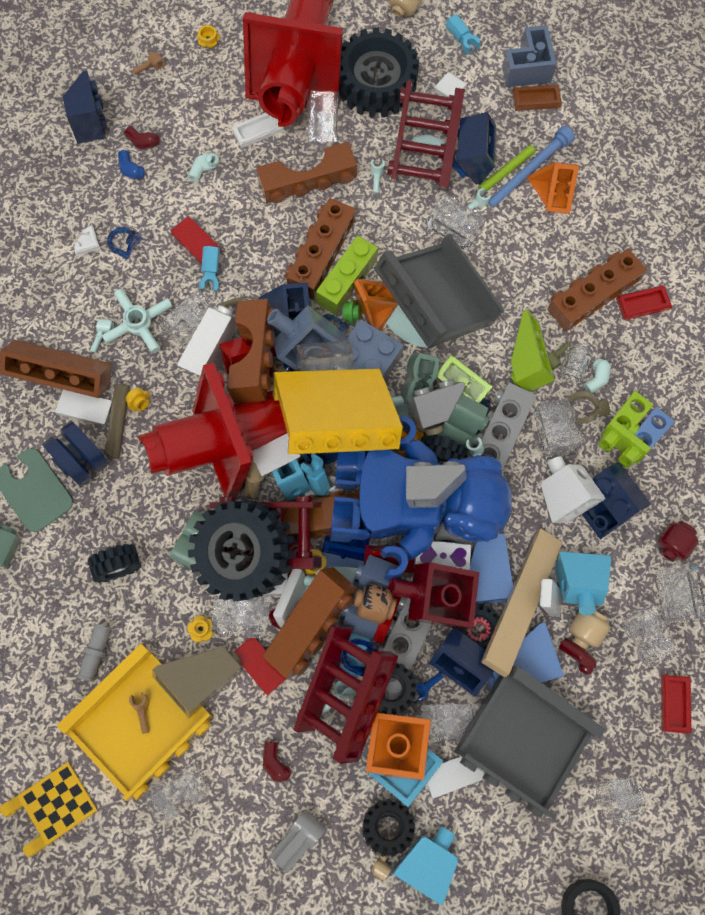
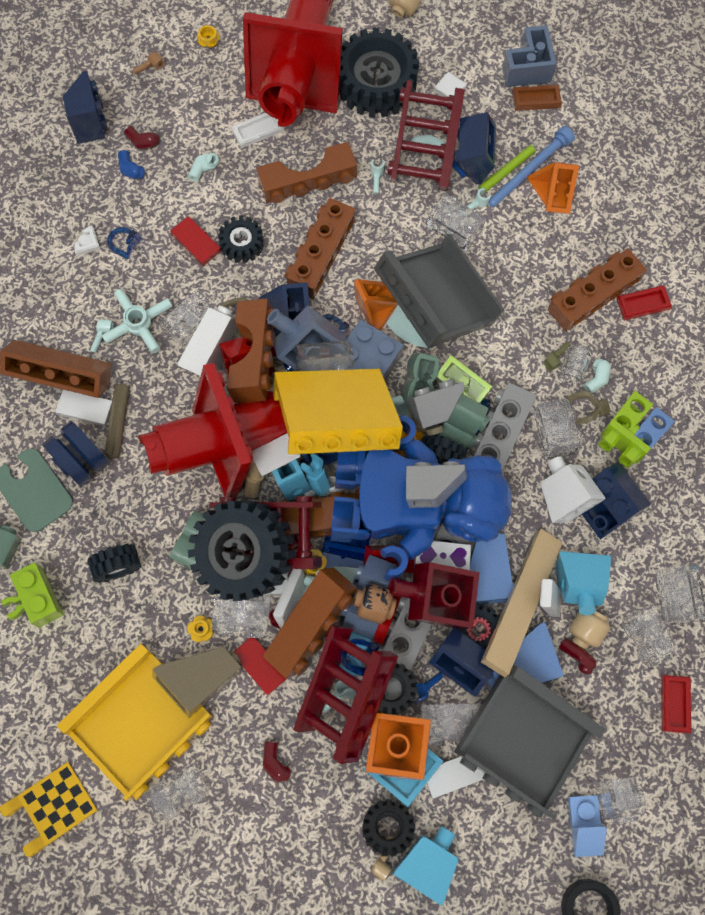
(35, 595): none -> lime brick
(94, 652): light grey pin -> none
(137, 399): yellow plate -> none
(141, 711): medium nougat hand -> none
(210, 266): medium azure bar -> none
(234, 230): none -> black bush
(302, 835): light grey piece -> none
(323, 116): clear brick -> none
(339, 283): lime arch -> none
(351, 312): bright green plate -> none
(462, 33): medium azure bar -> none
(475, 451): light aqua hand -> none
(530, 357): lime slope -> none
(586, 826): none -> light blue slope
(678, 541): dark red head -> none

